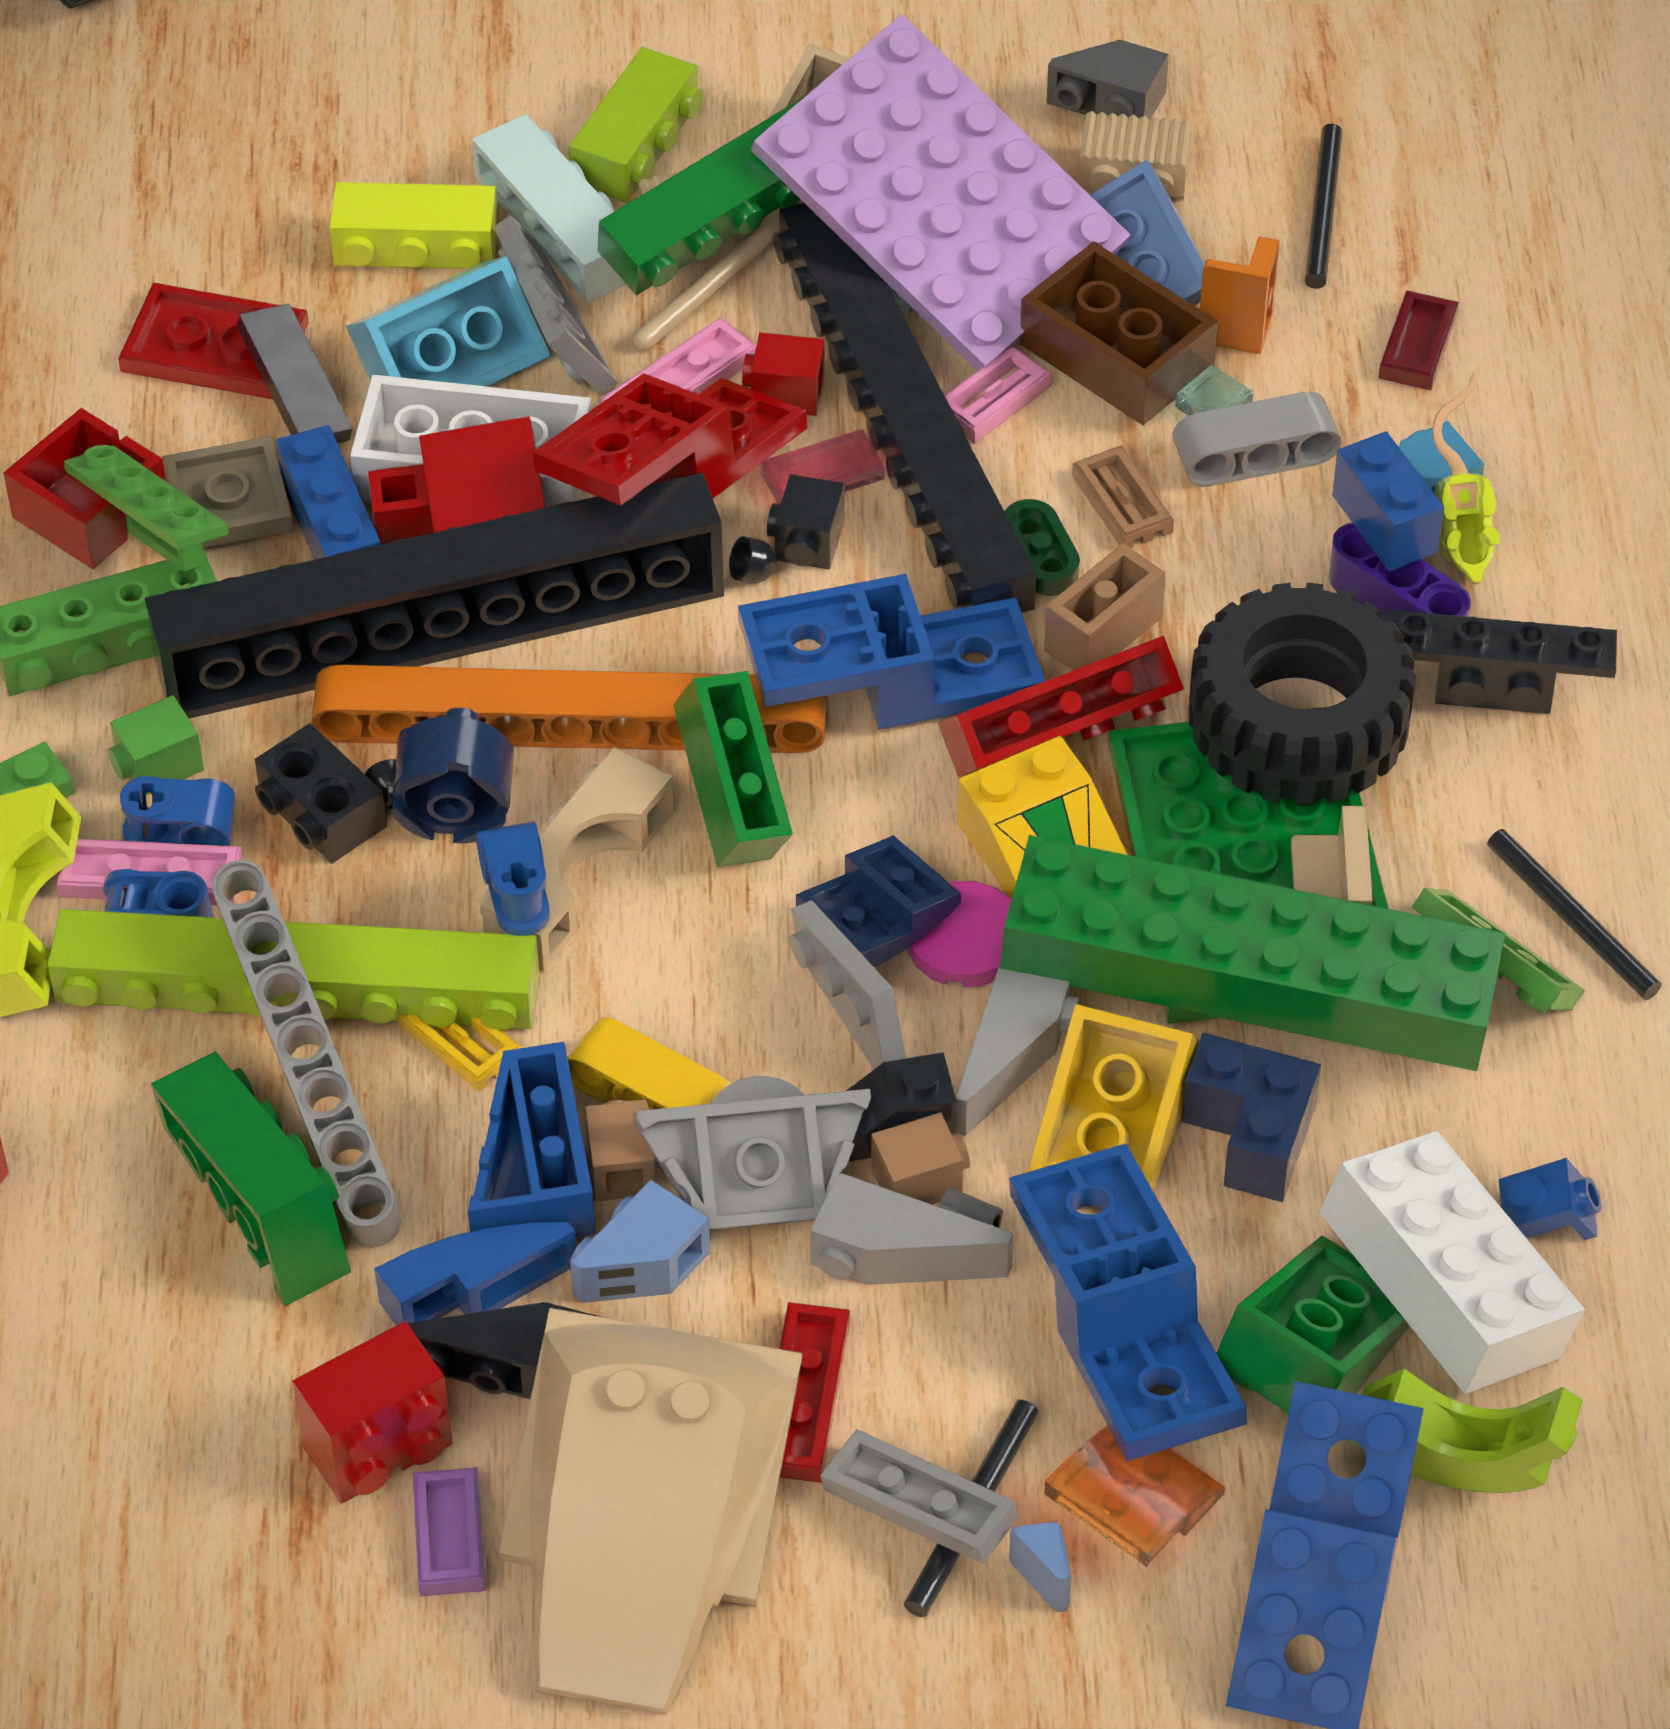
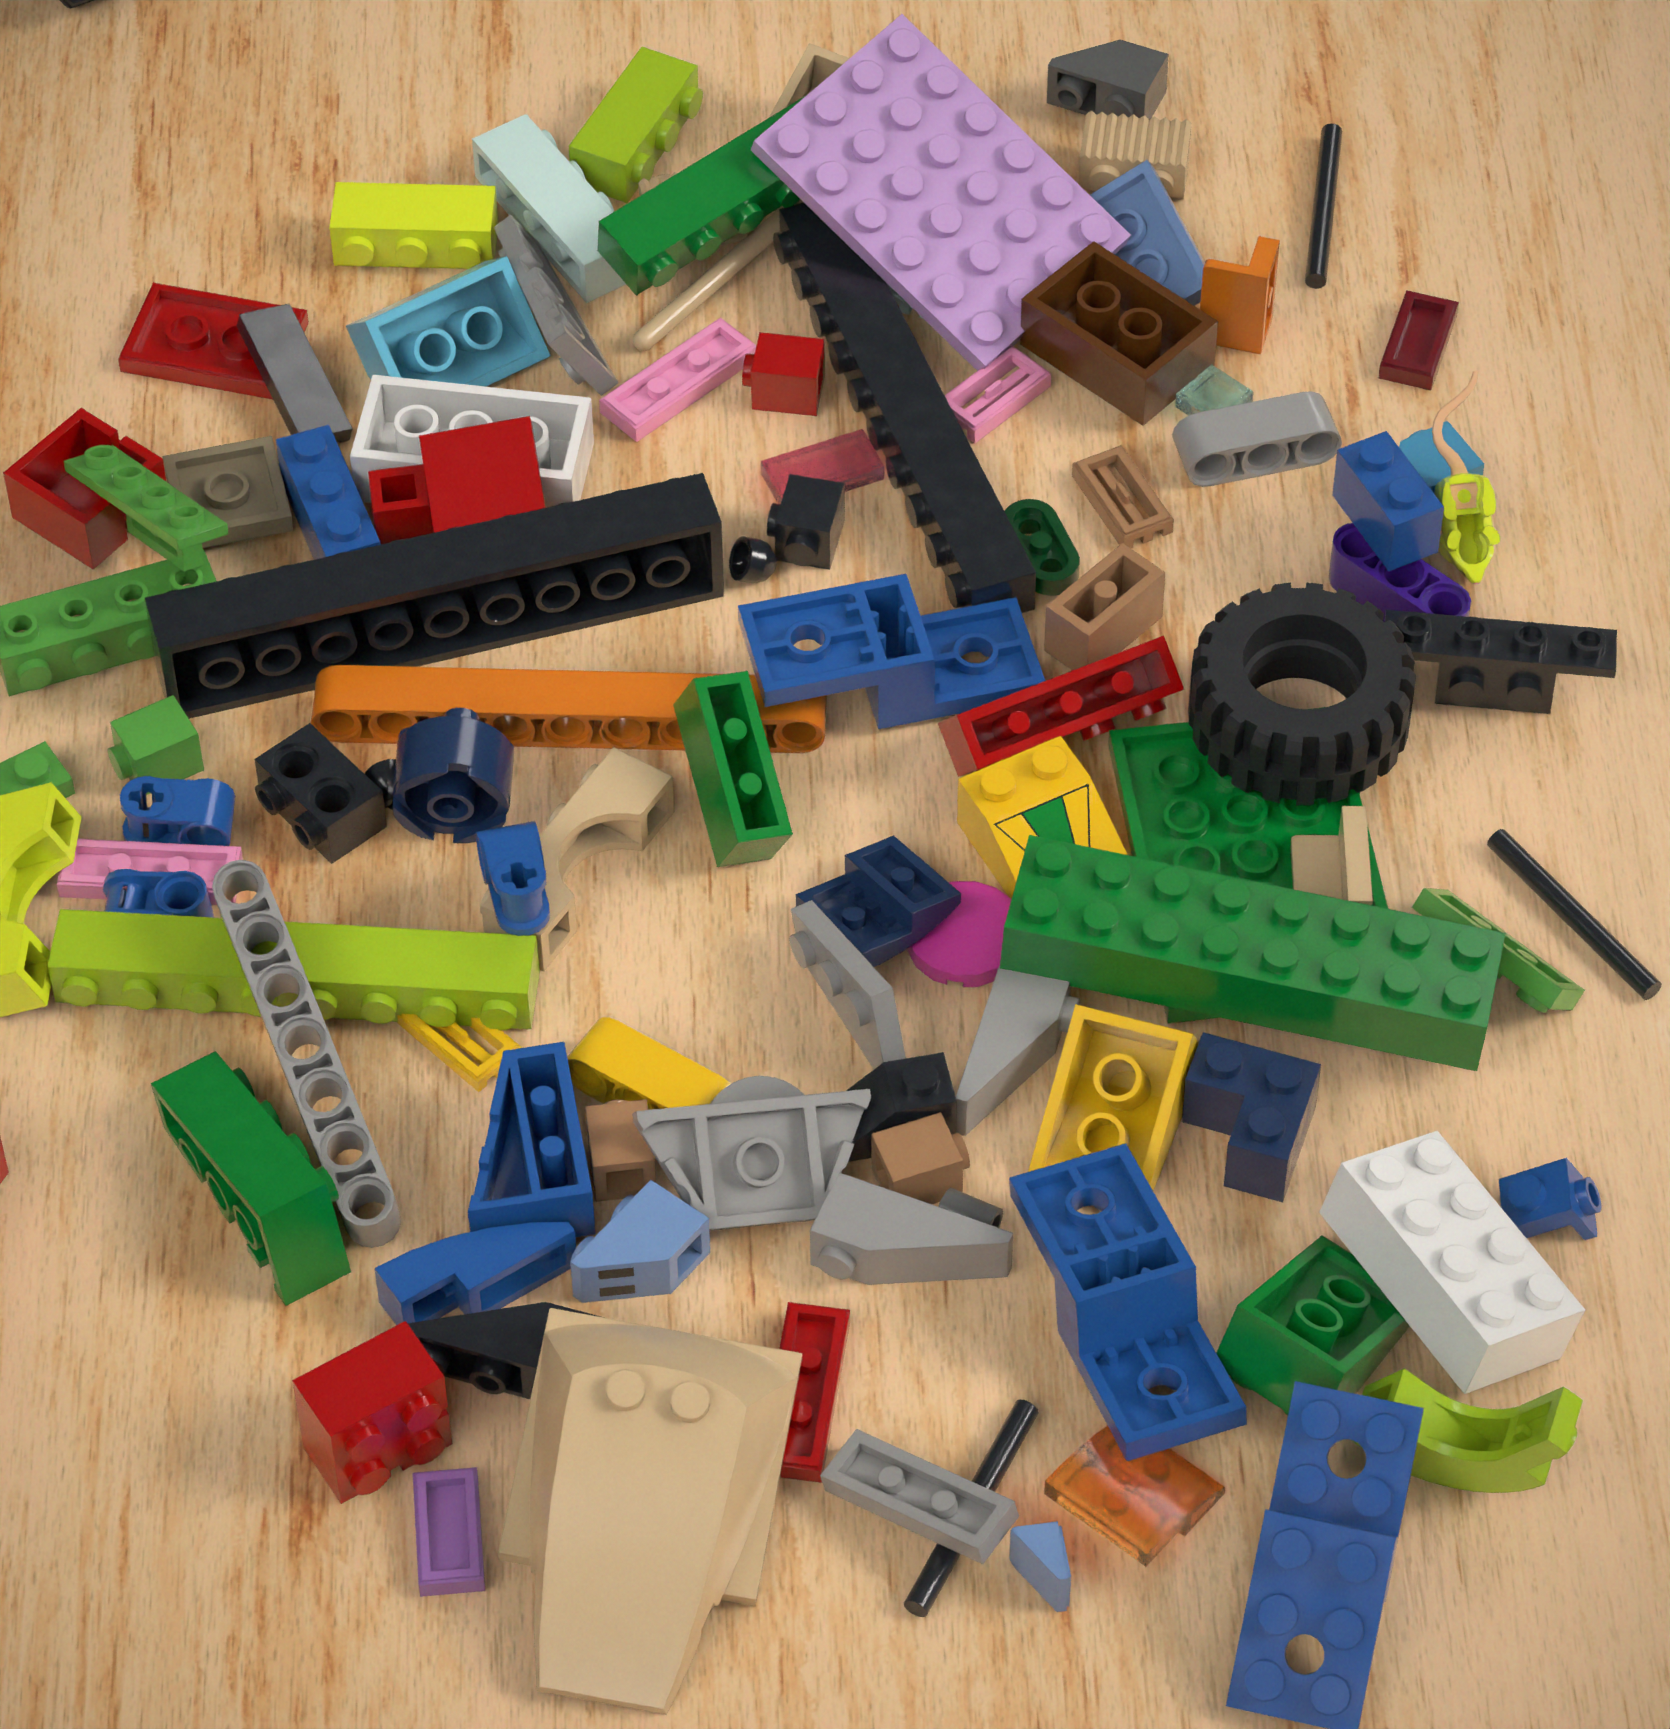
(667, 432): red bracket -> none

